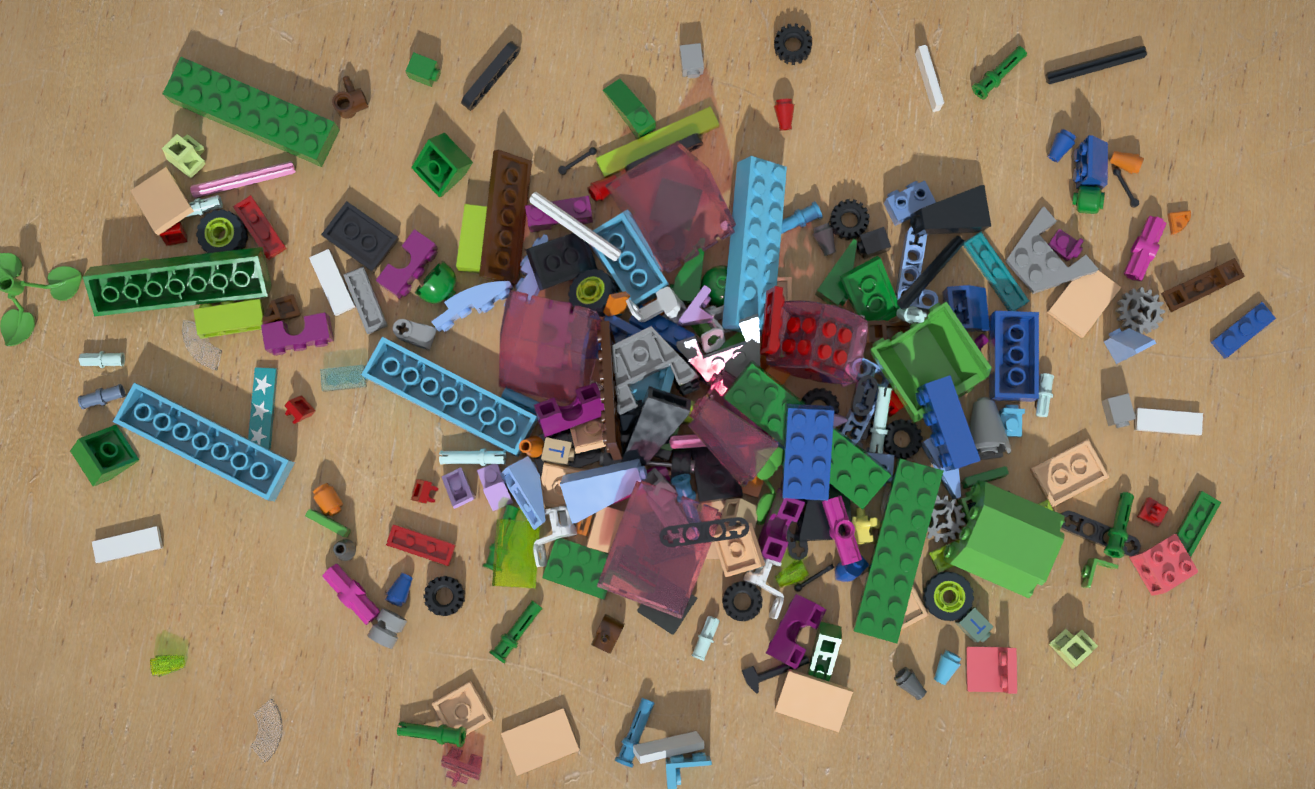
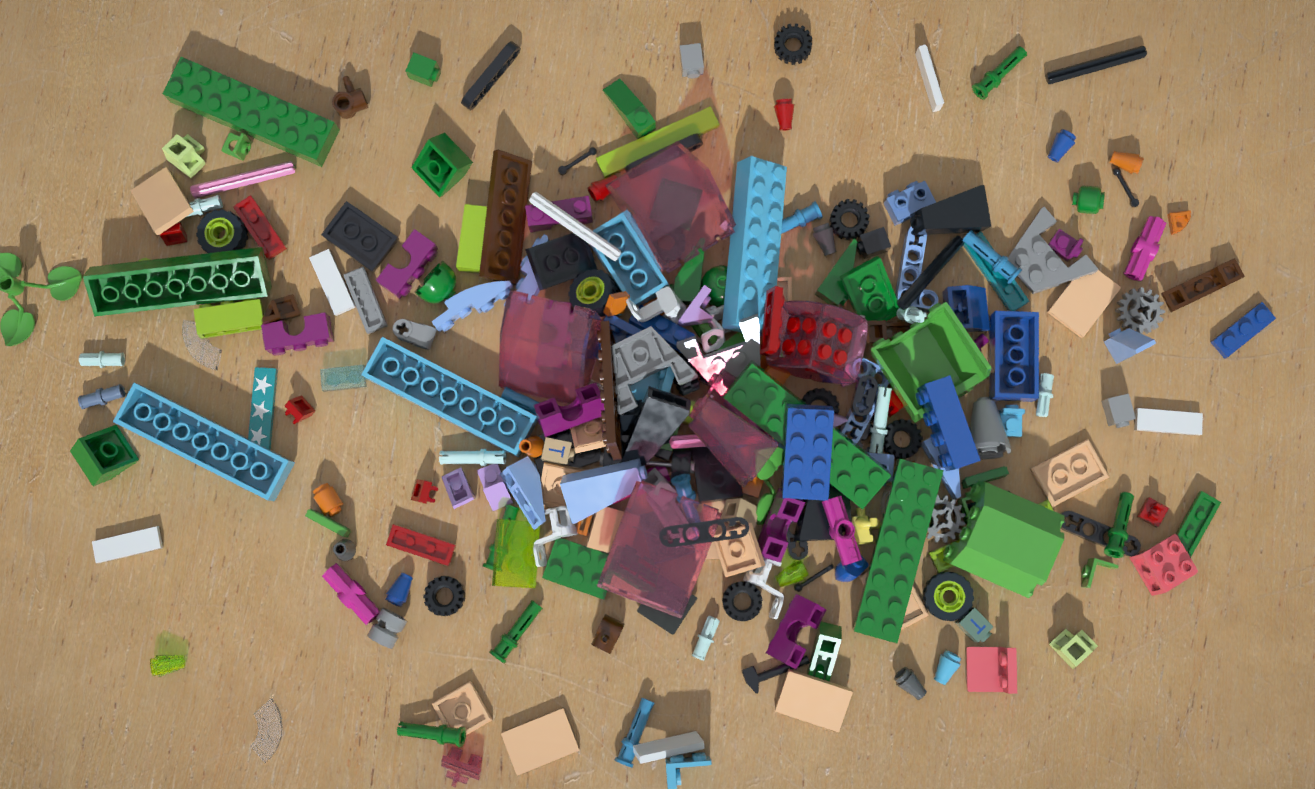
(241, 148): none -> bright green bracket
(999, 263): none -> dark azure pin
(1091, 163): blue slope -> none

